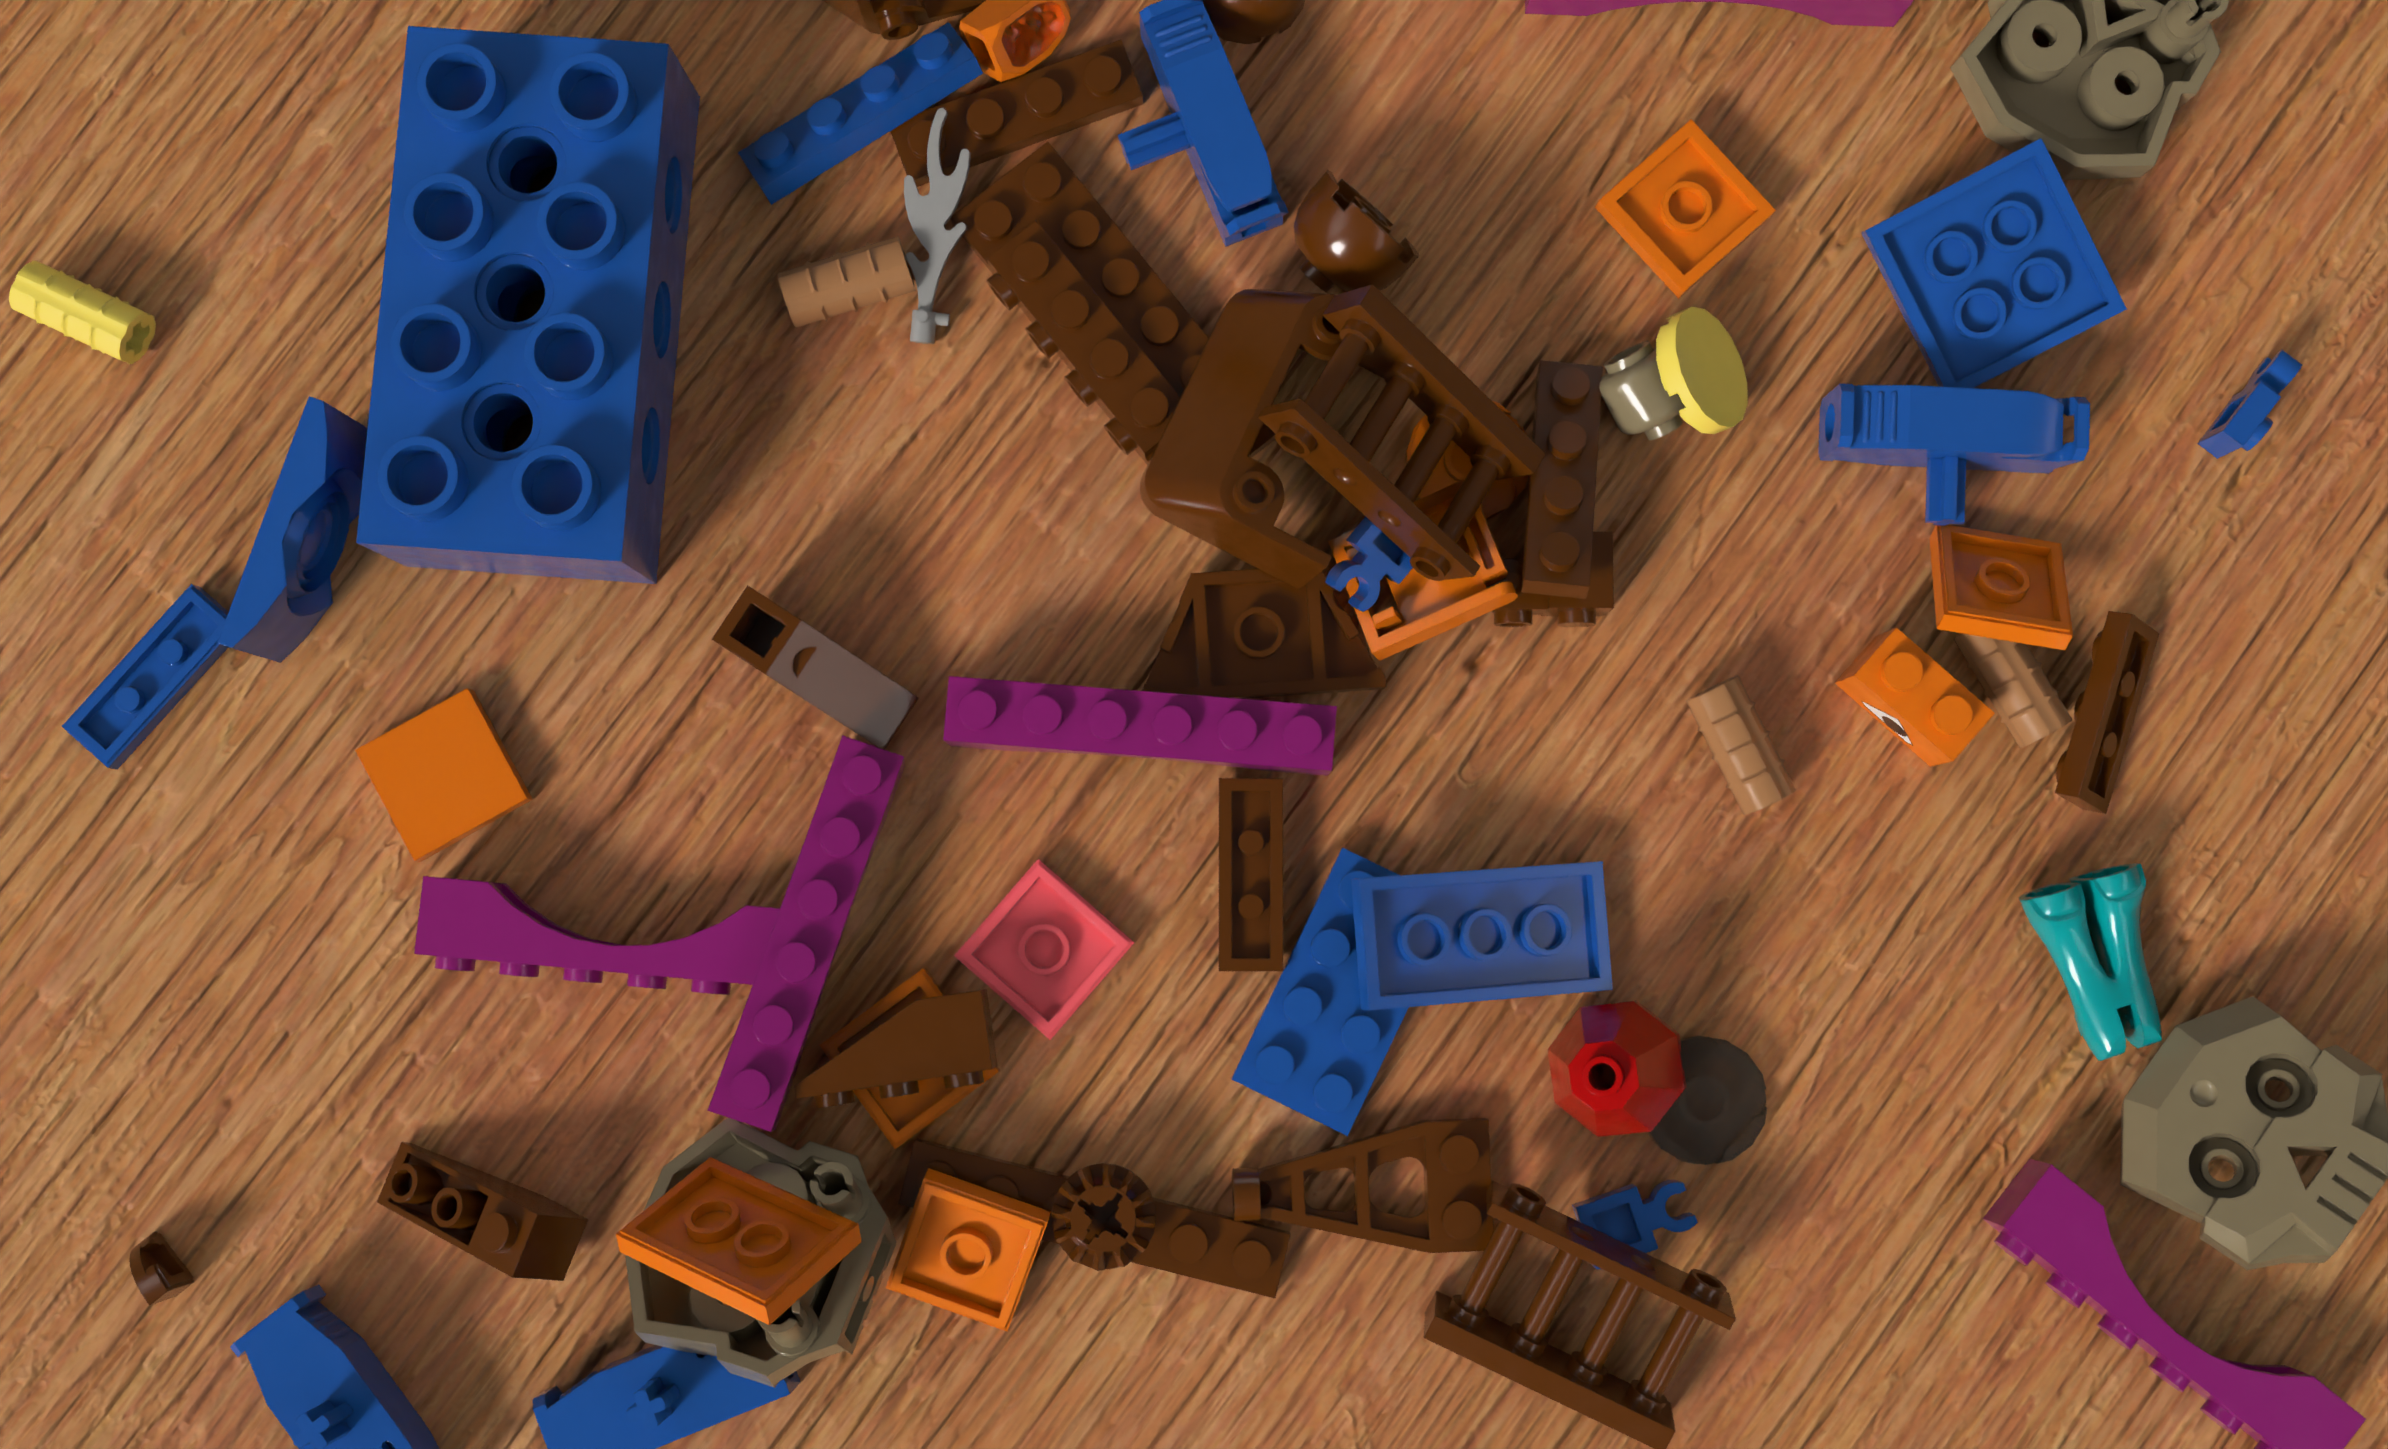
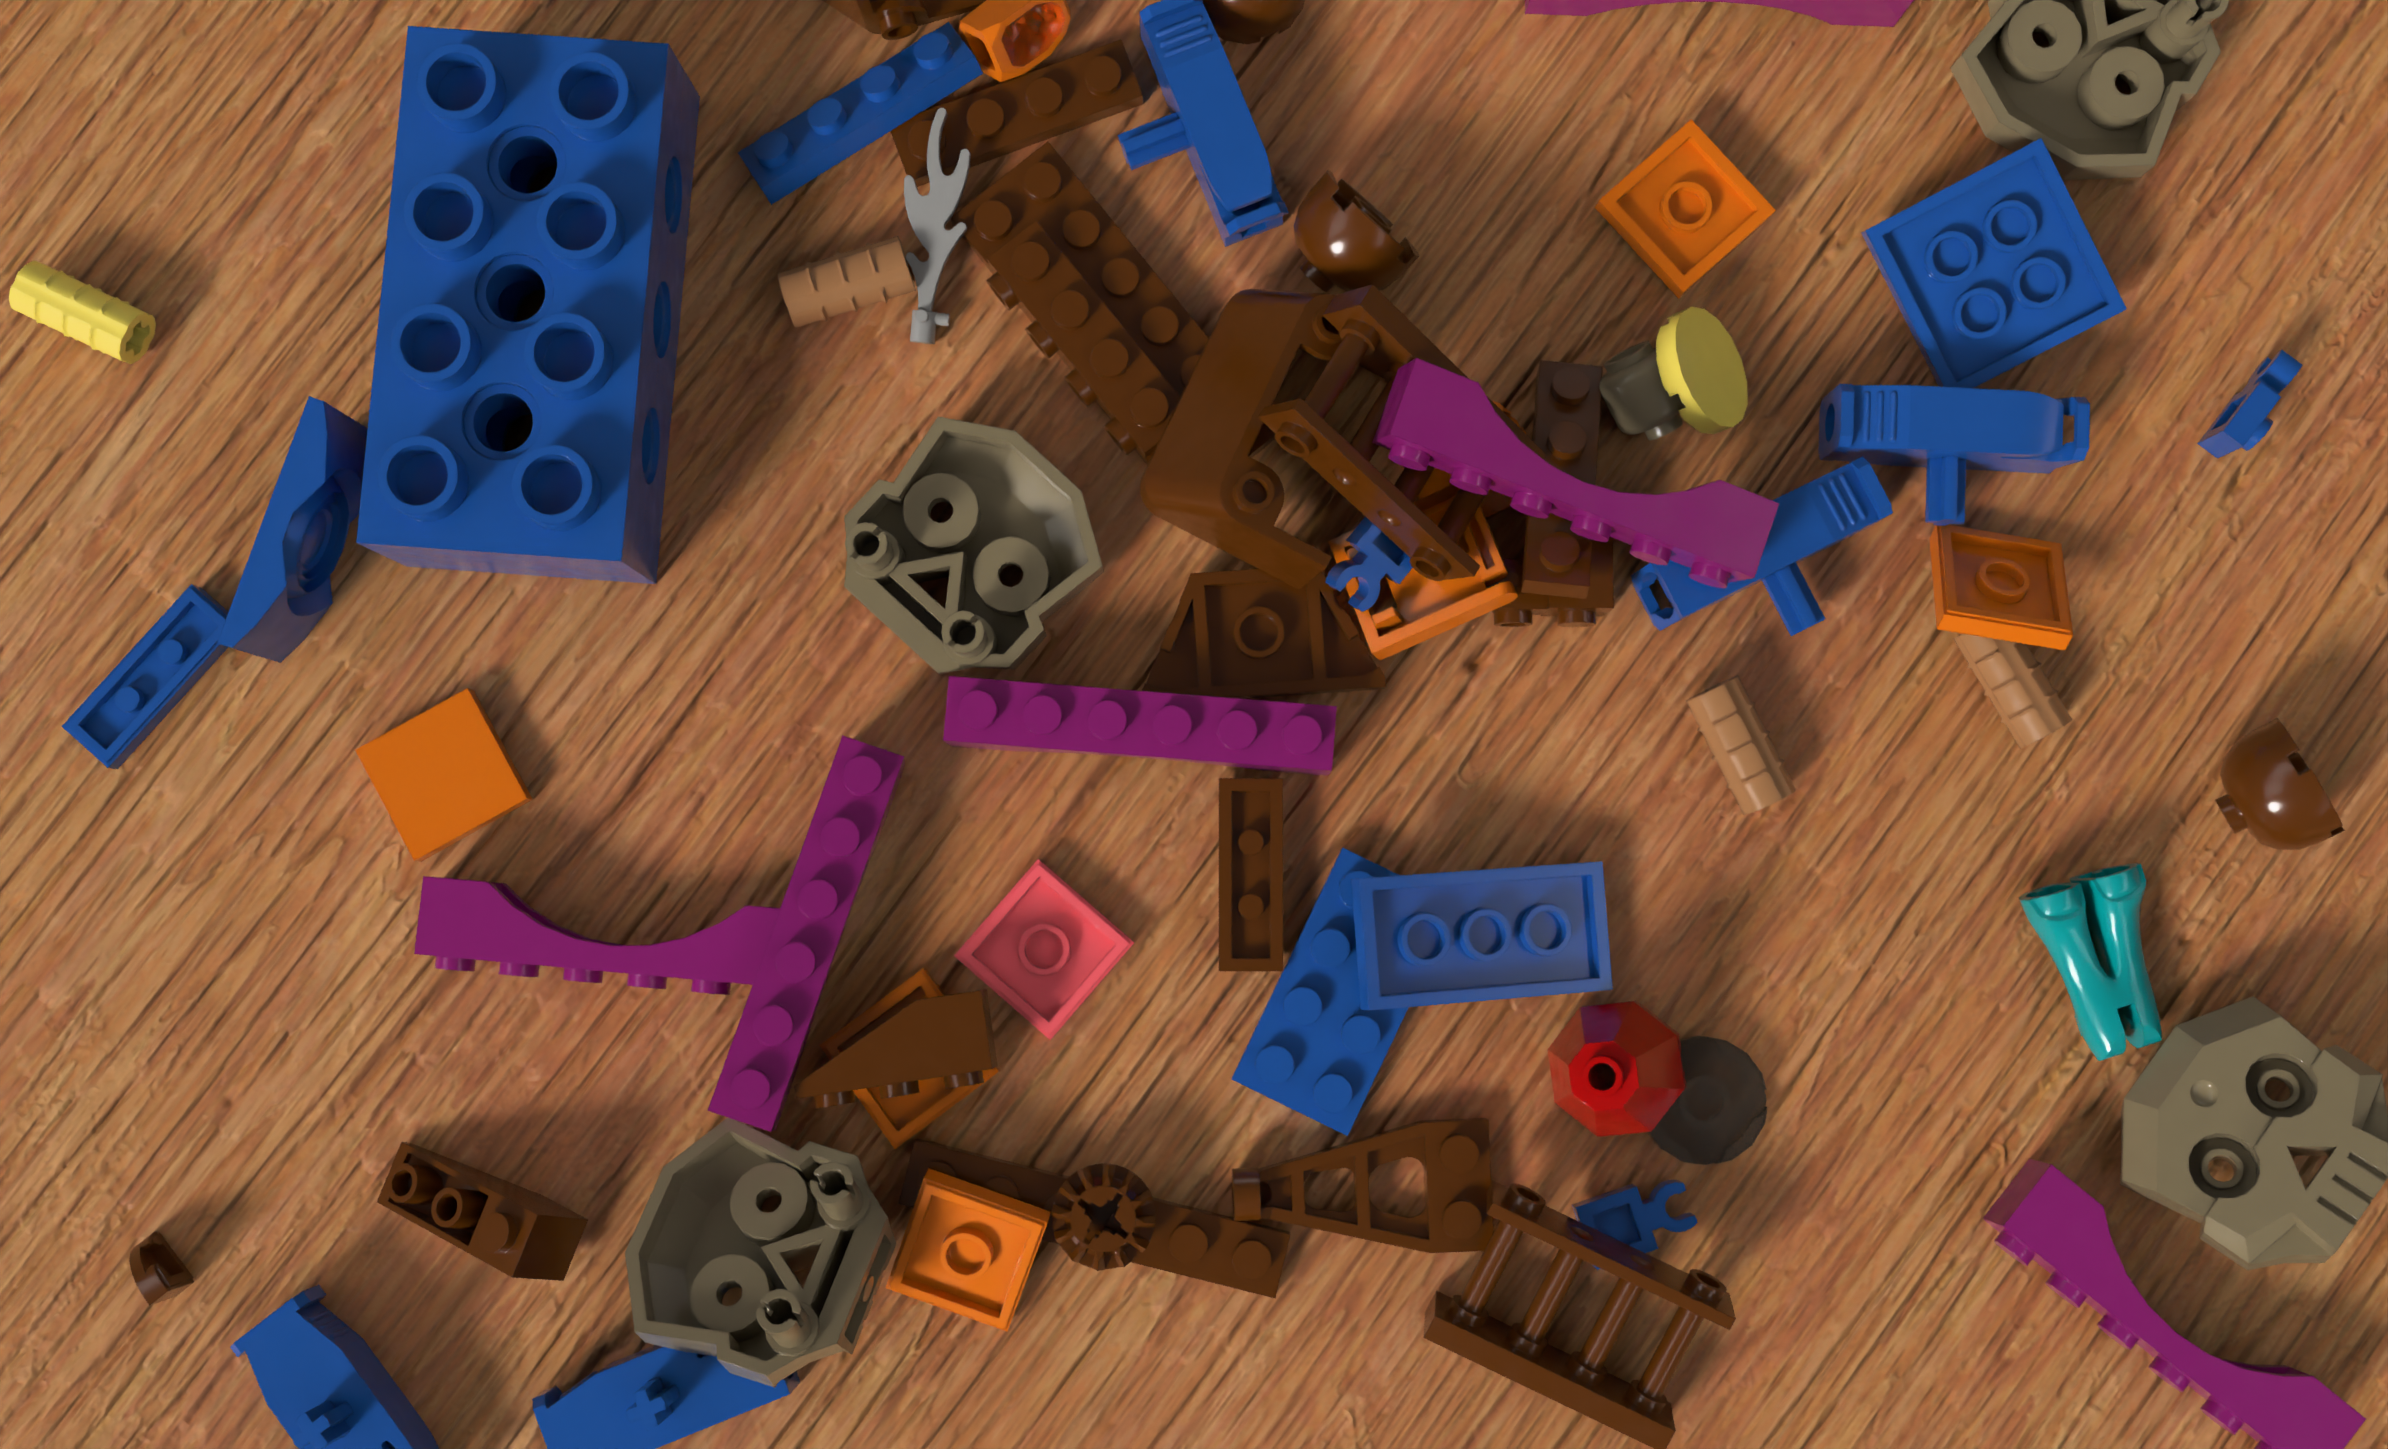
(739, 1239): orange tile -> none
(815, 668): reddish brown slope -> none
(1005, 513): none -> dark tan brick
(1452, 426): none -> magenta arch
(1804, 525): none -> blue piece
(1914, 698): orange brick -> none
(2106, 712): reddish brown plate -> none
(2275, 792): none -> reddish brown cylinder

